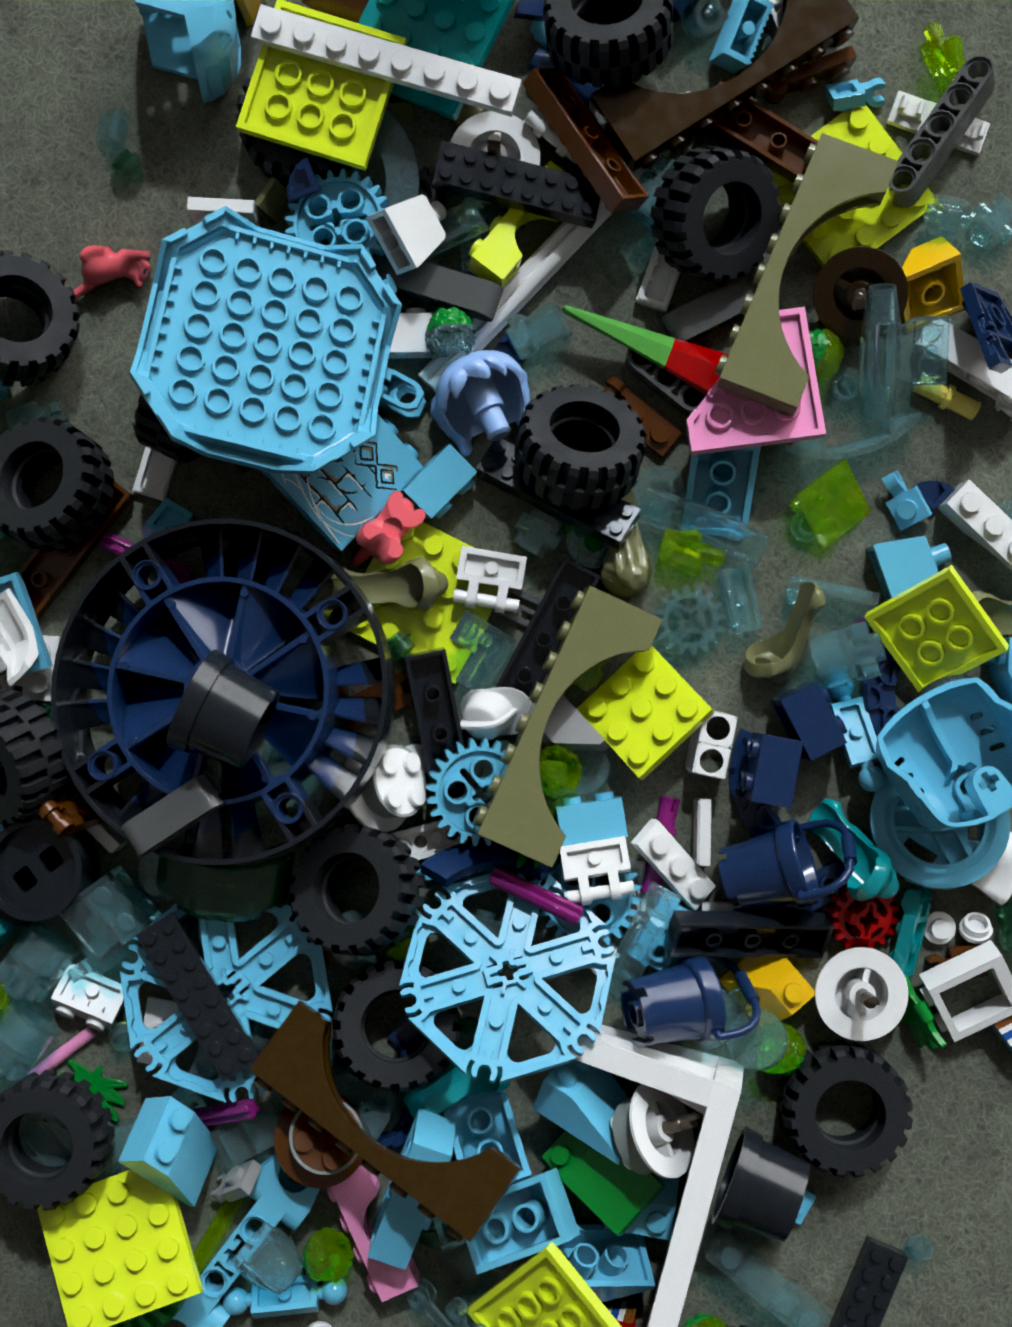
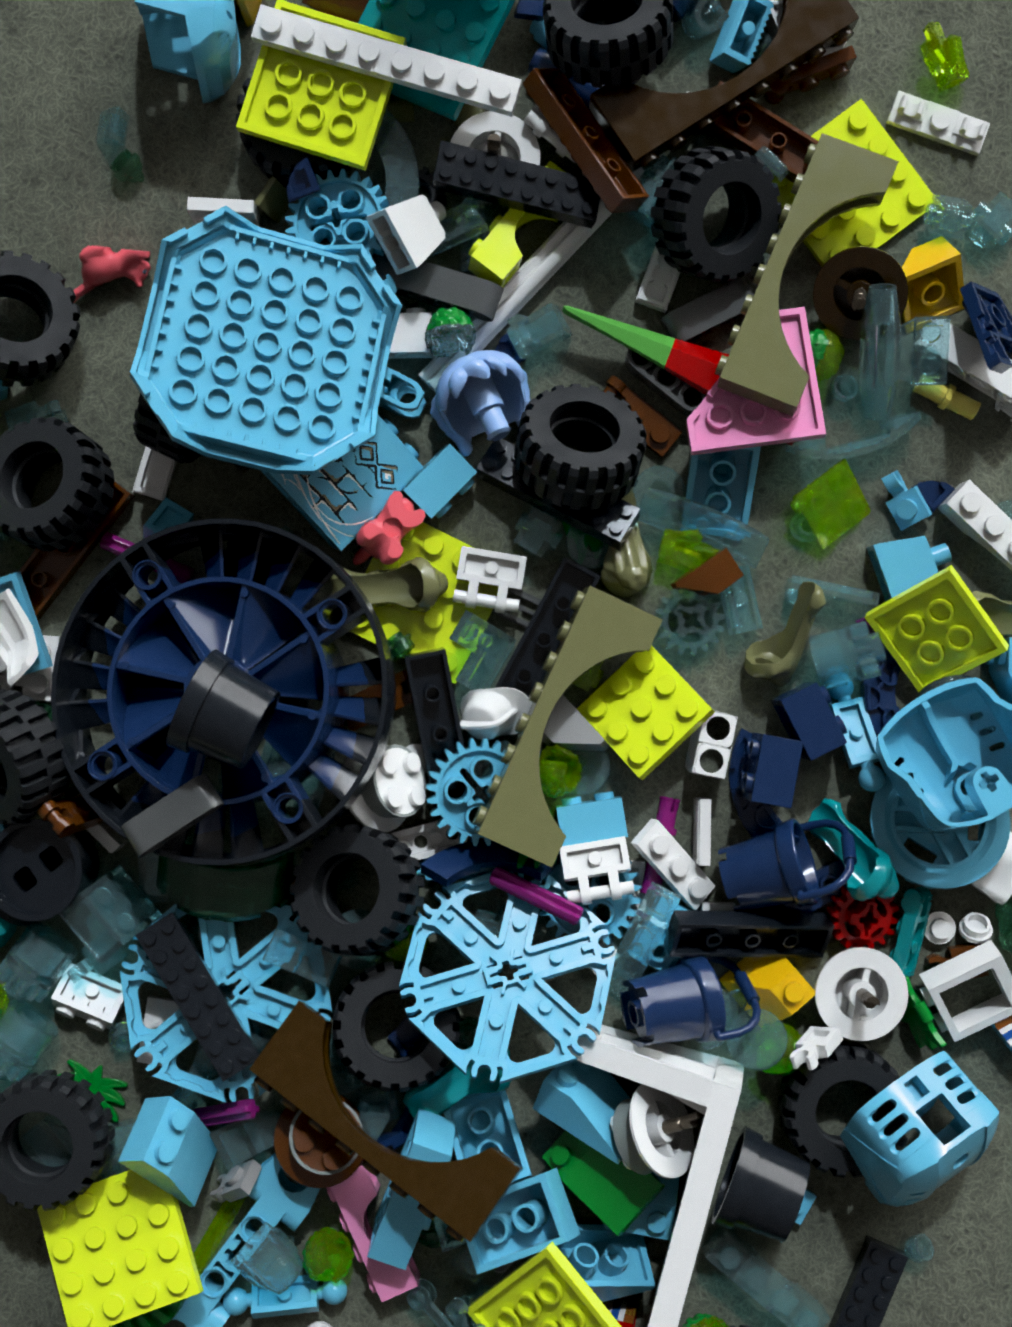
(65, 1051): bright pink piece -> none
(302, 957): none -> clear light blue slope
(710, 576): none -> reddish brown slope
(771, 161): none -> clear light blue tile
(815, 1045): none -> white plate
(852, 94): medium azure plate -> none
(931, 1159): none -> medium azure piece
(943, 117): dark grey beam -> none

